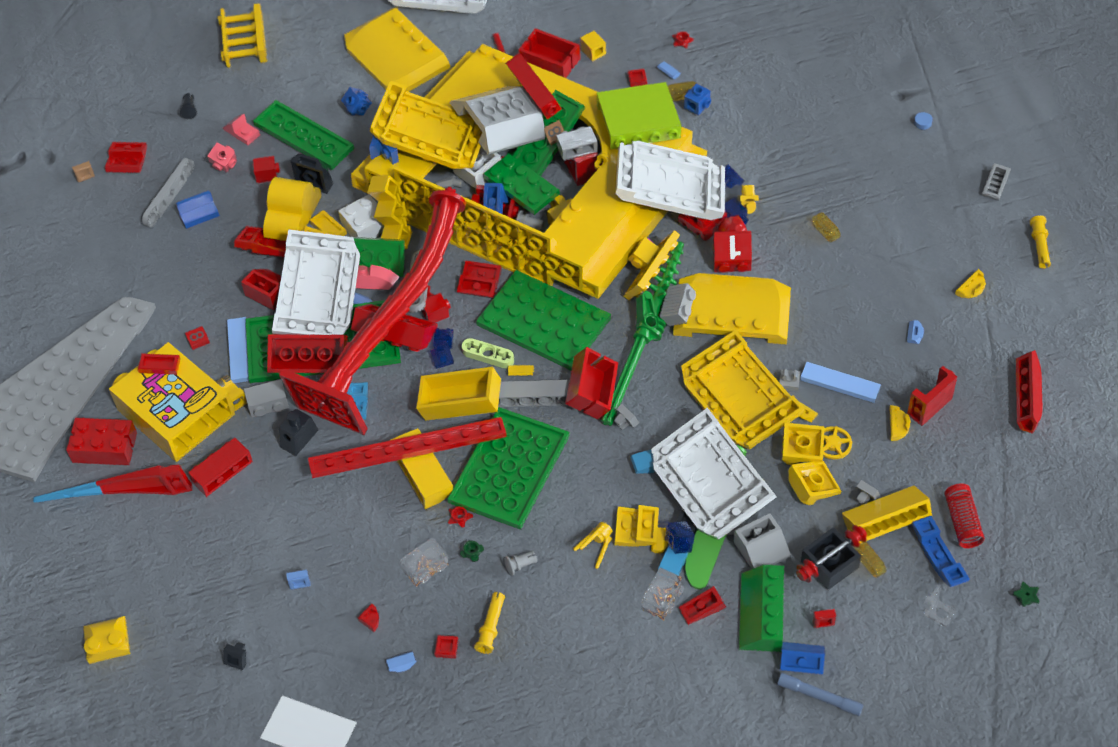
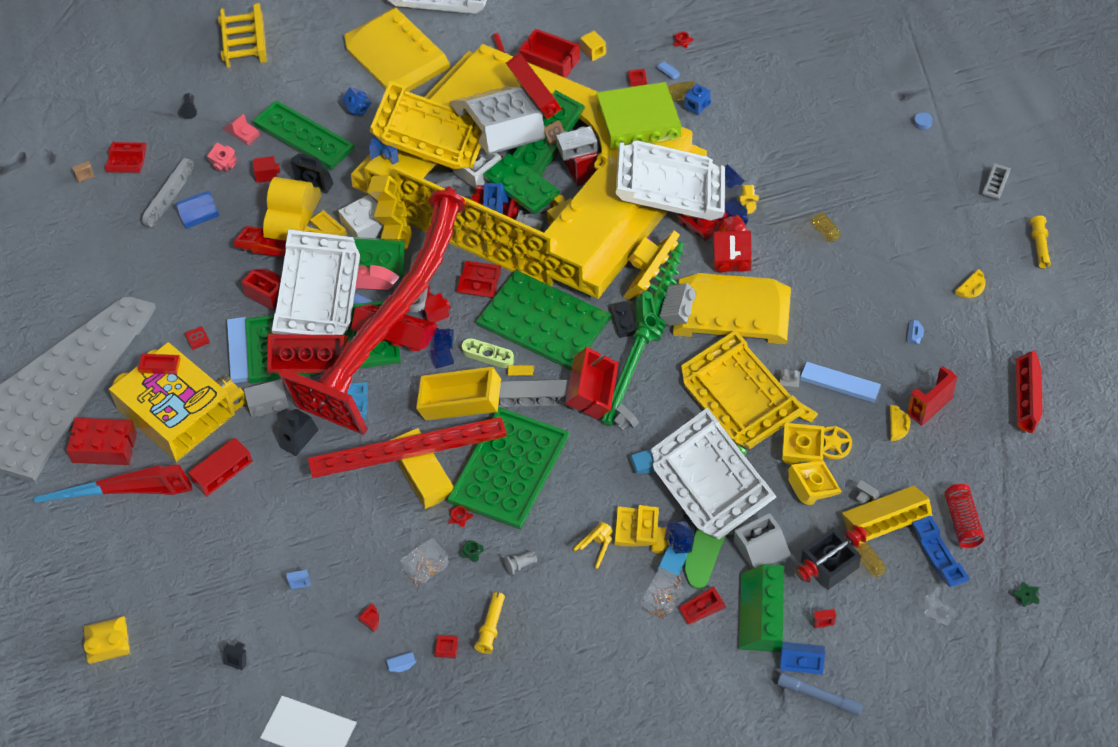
(623, 319): none -> black plate

